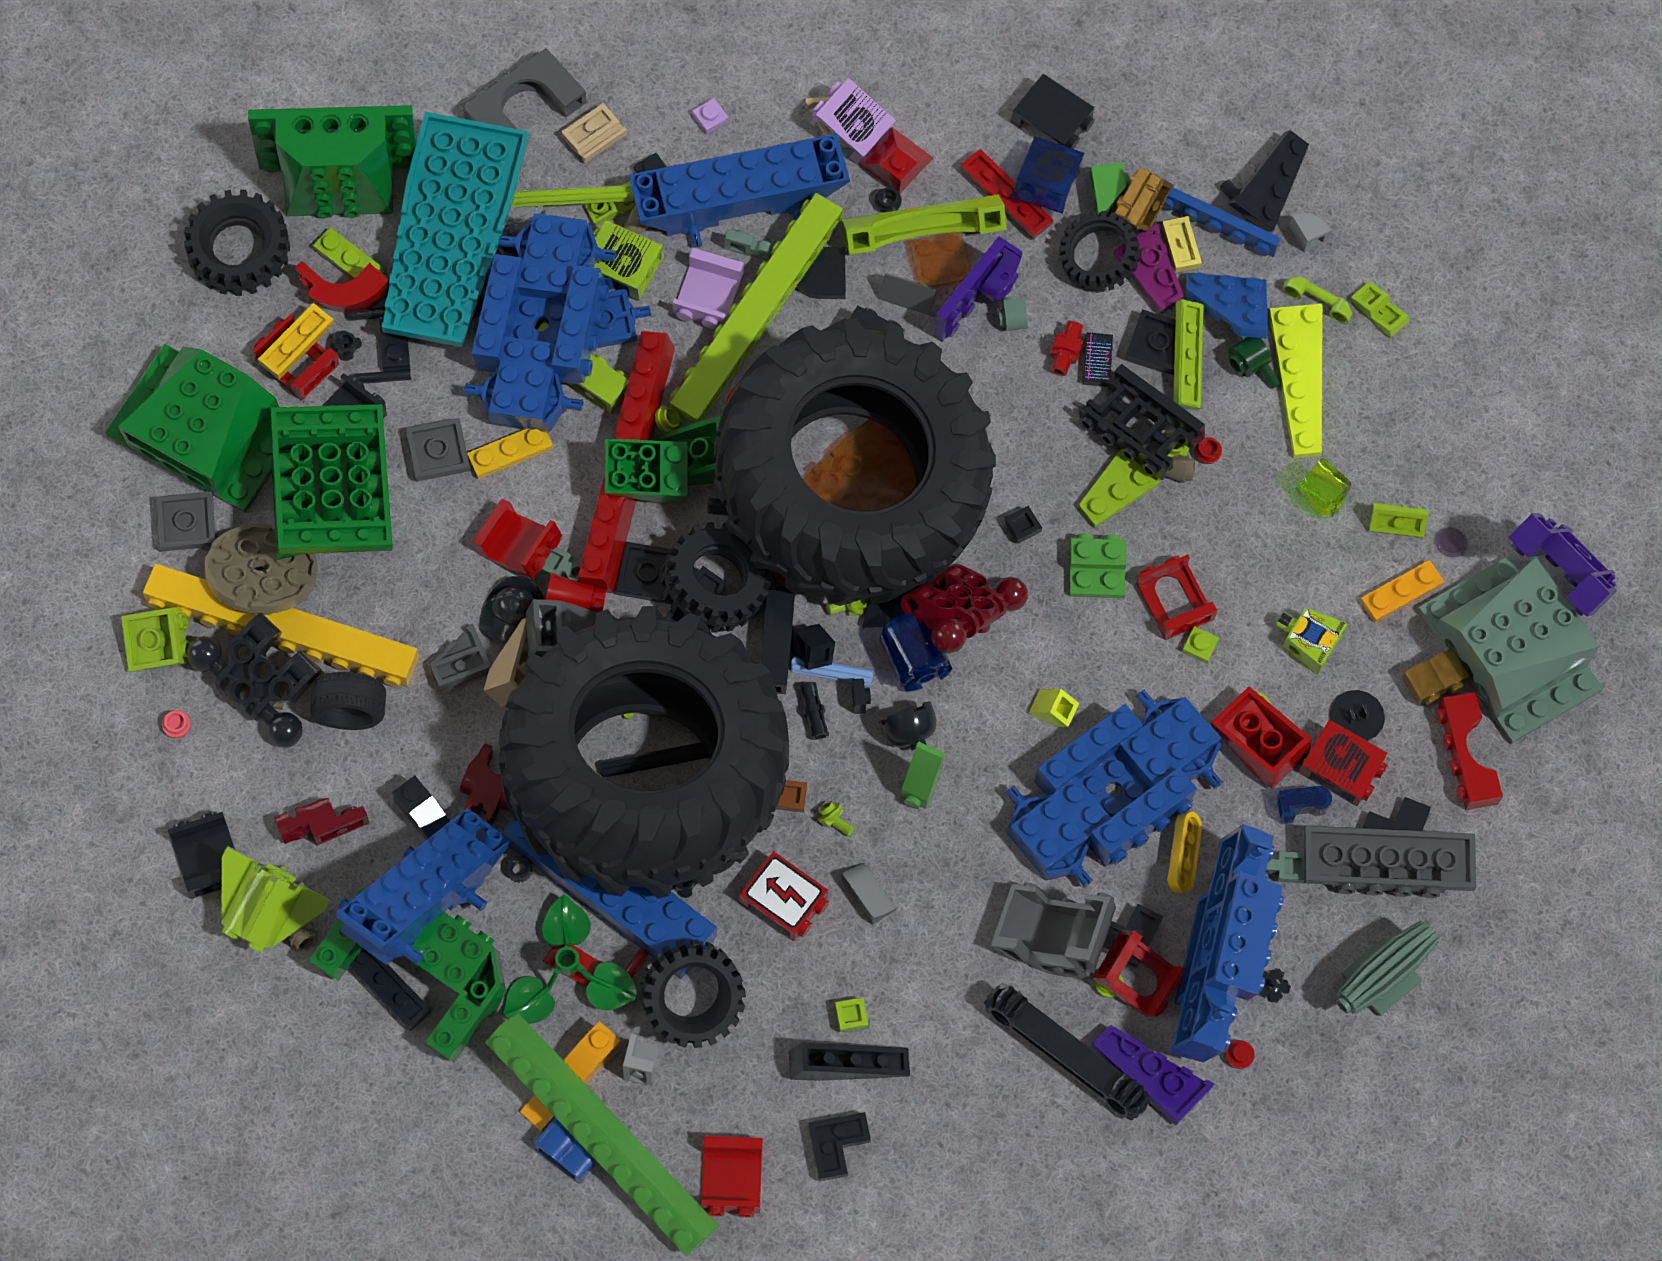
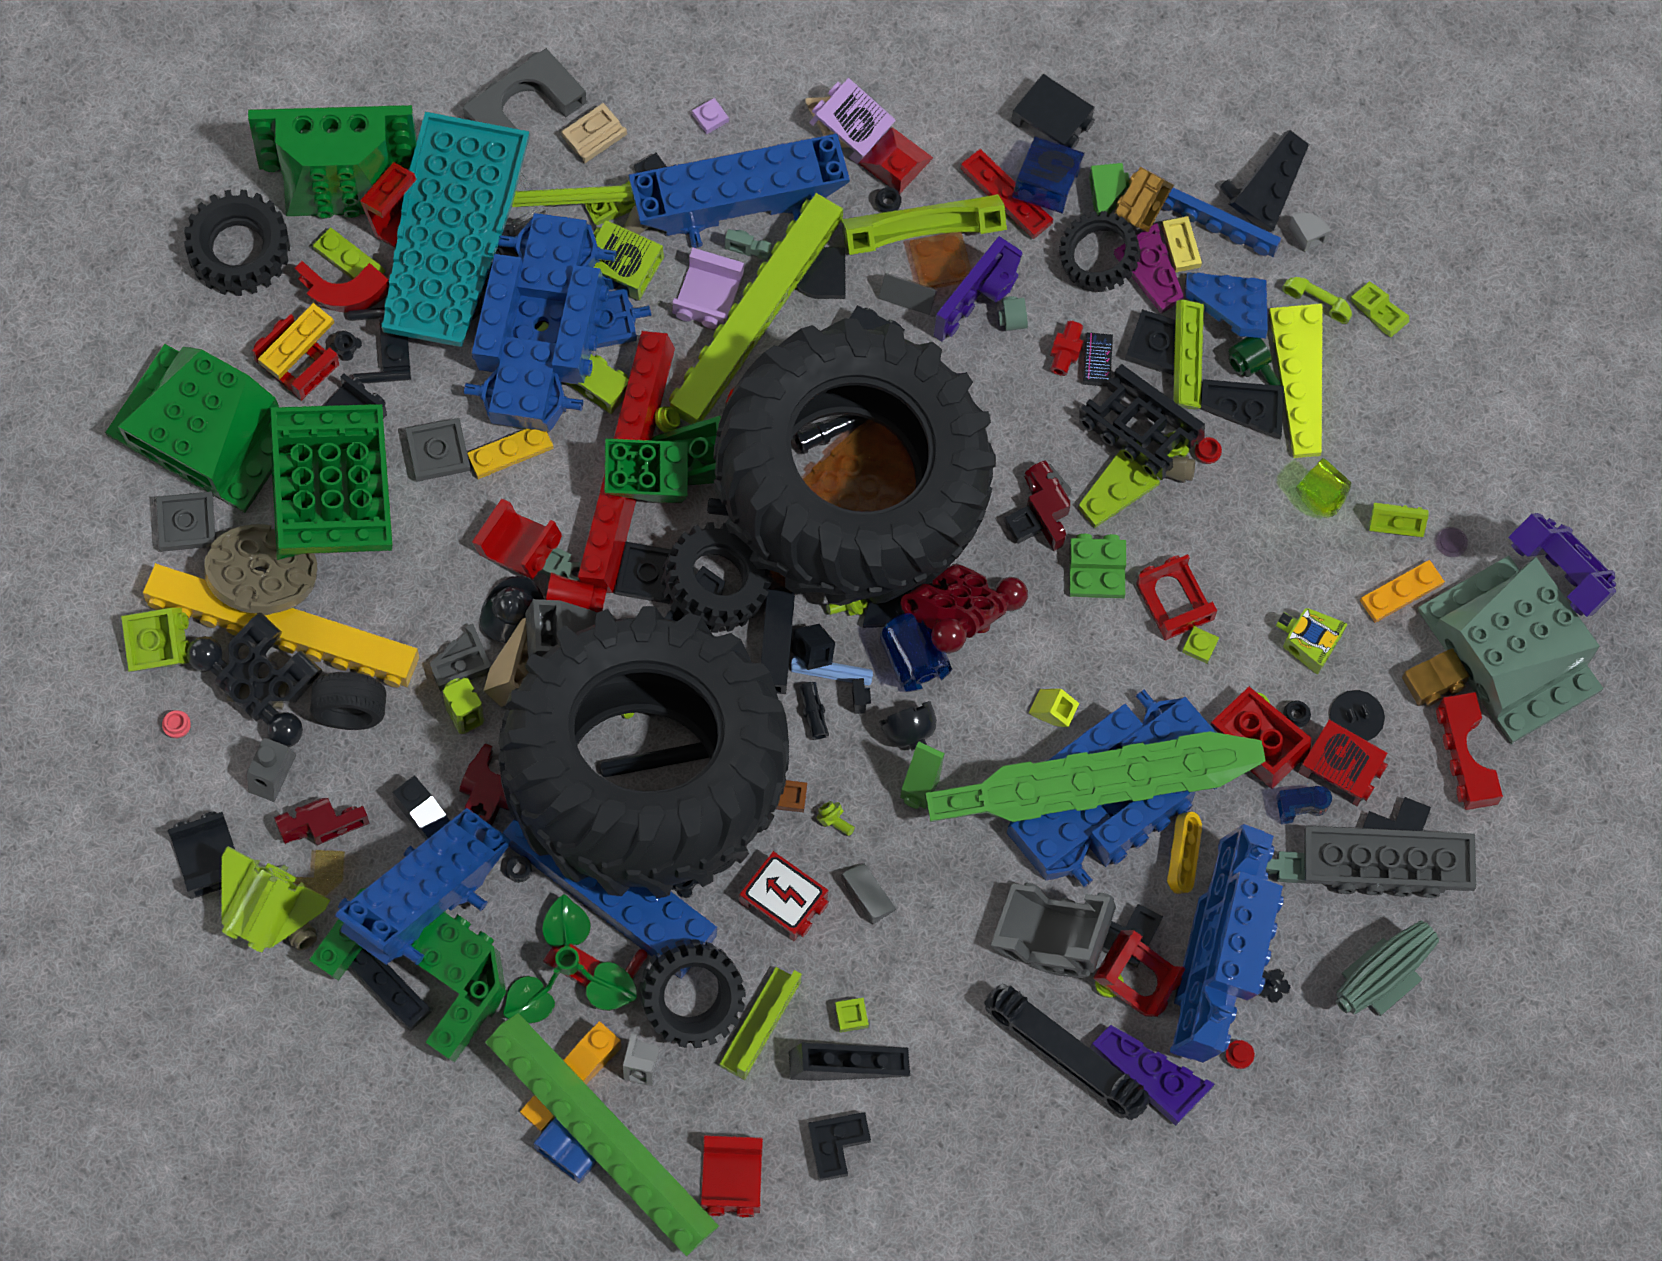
(271, 766): none -> dark grey torso
(327, 872): none -> clear yellow tile
(385, 202): none -> red panel
(463, 705): none -> lime brick
(761, 1022): none -> lime fence
(823, 432): none -> black pin
(1048, 501): none -> dark red plate
(1102, 778): none -> bright green plate
(1246, 403): none -> black wing
(1300, 707): none -> black plate

